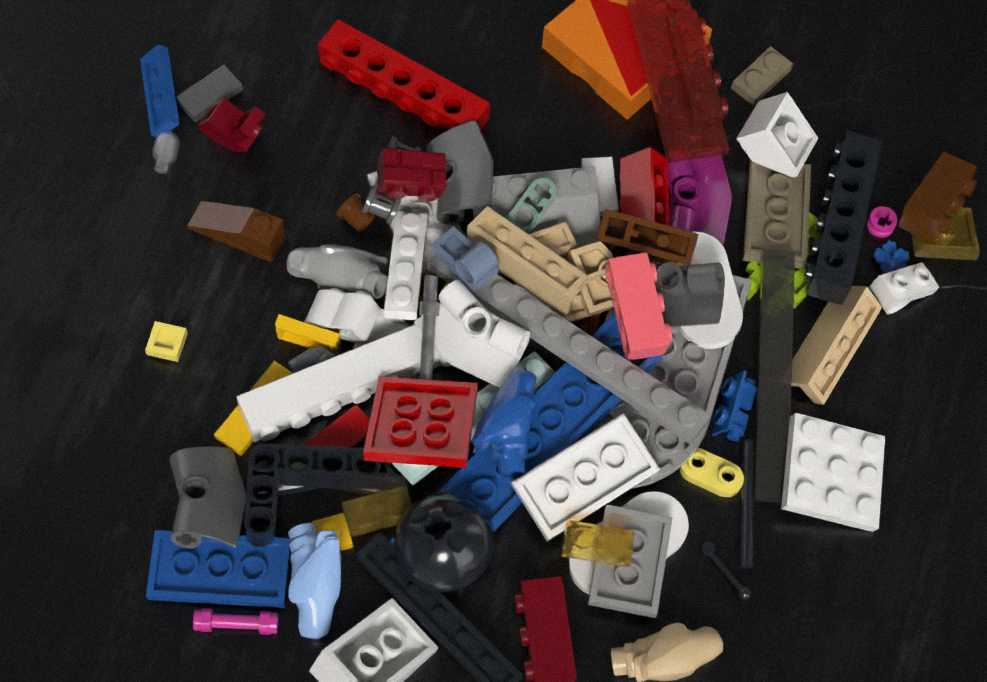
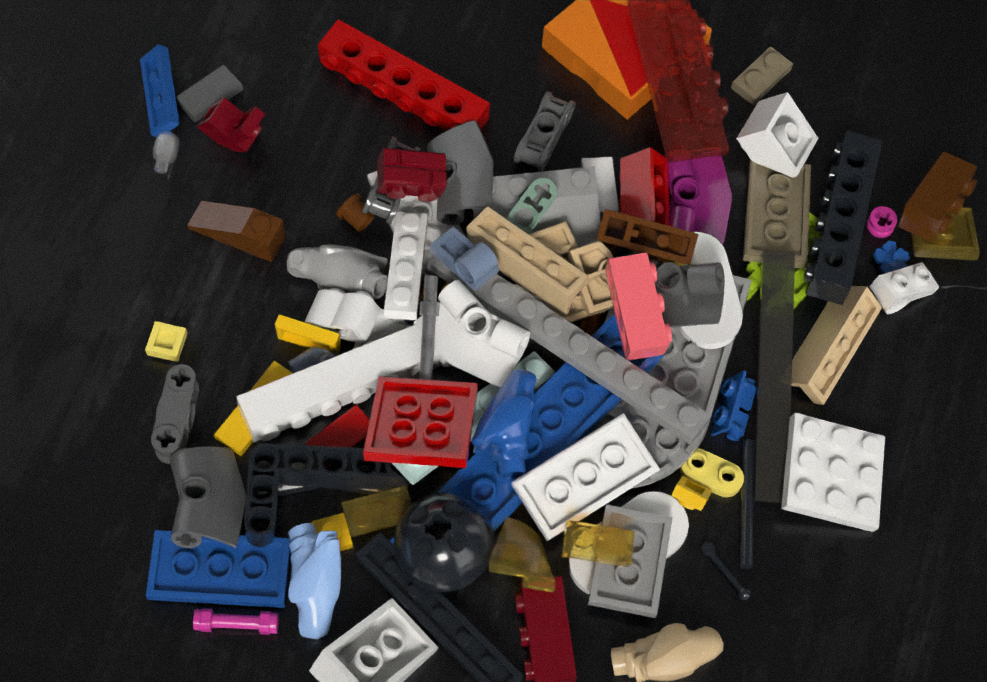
(175, 412): none -> dark grey piece
(522, 555): none -> clear yellow slope
(538, 146): none -> dark grey piece
(691, 494): none -> yellow plate

